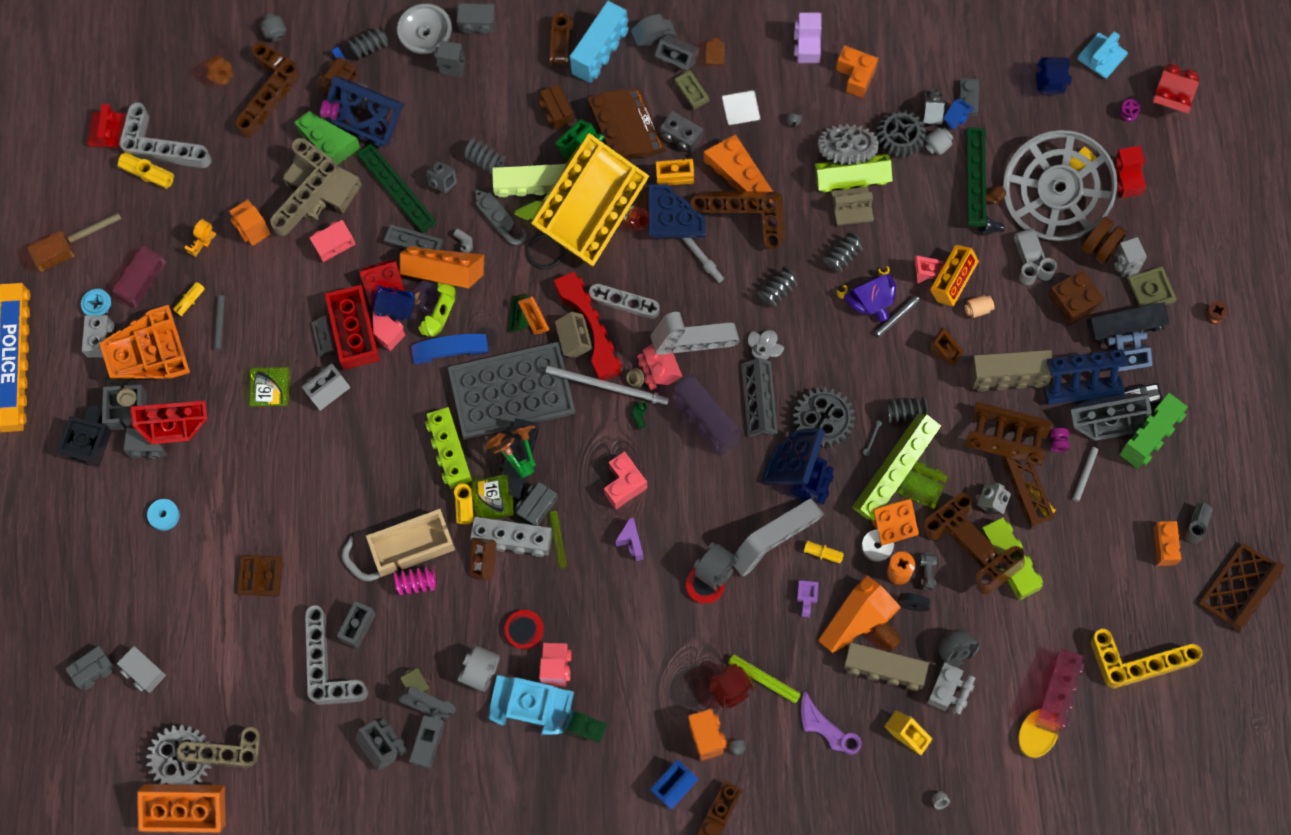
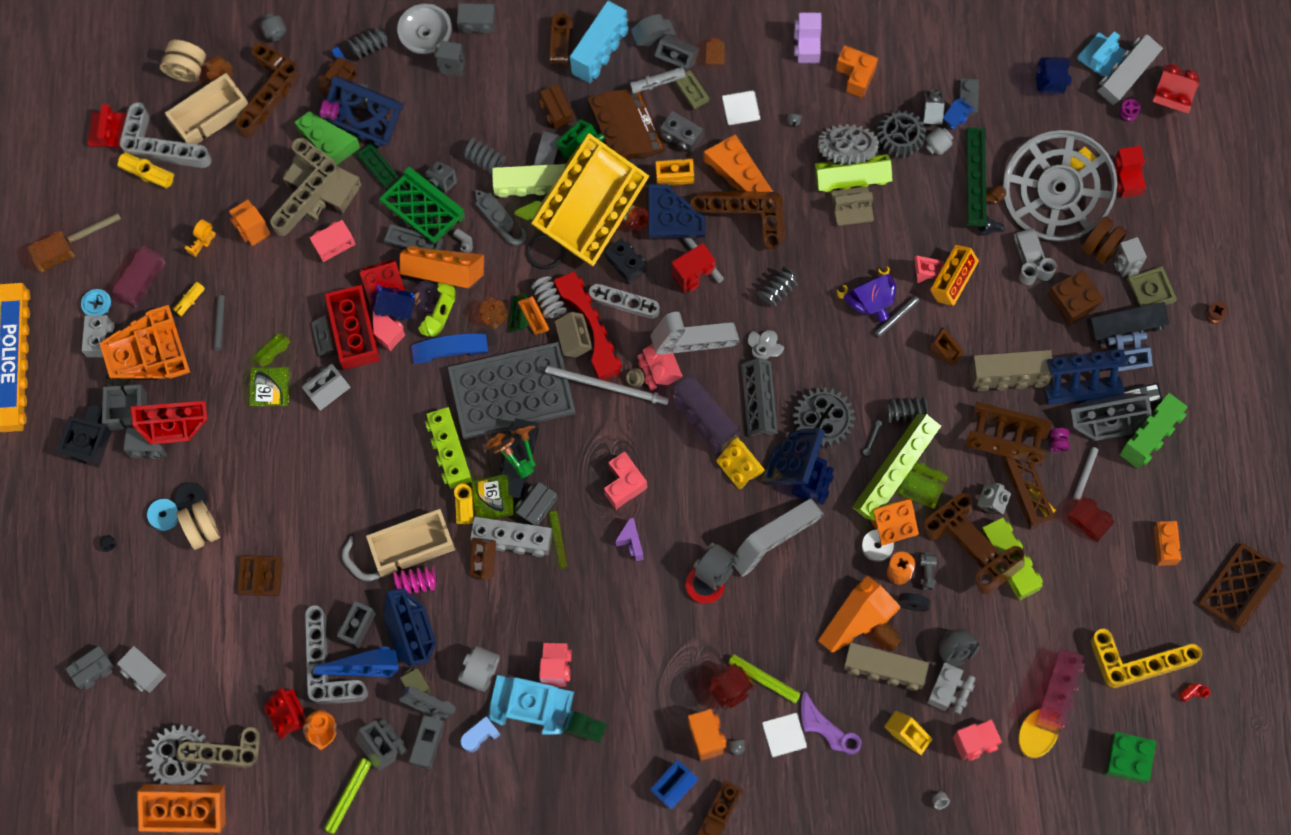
(107, 543): none -> black hinge
(126, 397): dark tan plate -> none
(182, 61): none -> tan wheel
(187, 490): none -> black piece
(195, 526): none -> tan wheel
(207, 110): none -> tan piece
(269, 351): none -> clear neon green plate
(285, 712): none -> red bracket
(320, 729): none -> orange hair
(347, 796): none -> lime axle
(374, 663): none -> blue wedge
(408, 627): none -> dark blue wedge
(435, 198): none -> green fence
(480, 732): none -> light blue leg
(492, 317): none -> clear orange brick
(524, 629): tile -> none
(547, 149): none -> flat silver slope
(547, 299): none -> light grey piece
(625, 260): none -> black brick
(638, 413): dark green arm -> none
(656, 80): none -> light grey pin
(691, 266): none -> red brick
(739, 463): none -> yellow bracket
(784, 734): none -> white sticker
(807, 594): medium lavender plate -> none
(823, 552): yellow axle -> none
(843, 252): dark grey piece -> none
(976, 739): none -> coral brick
(979, 306): light nougat brick -> none
(1091, 519): none -> clear red brick
(1130, 69): none -> light grey brick
(1130, 758): none -> green brick
(1196, 690): none -> red arm
(1199, 522): dark grey piece -> none

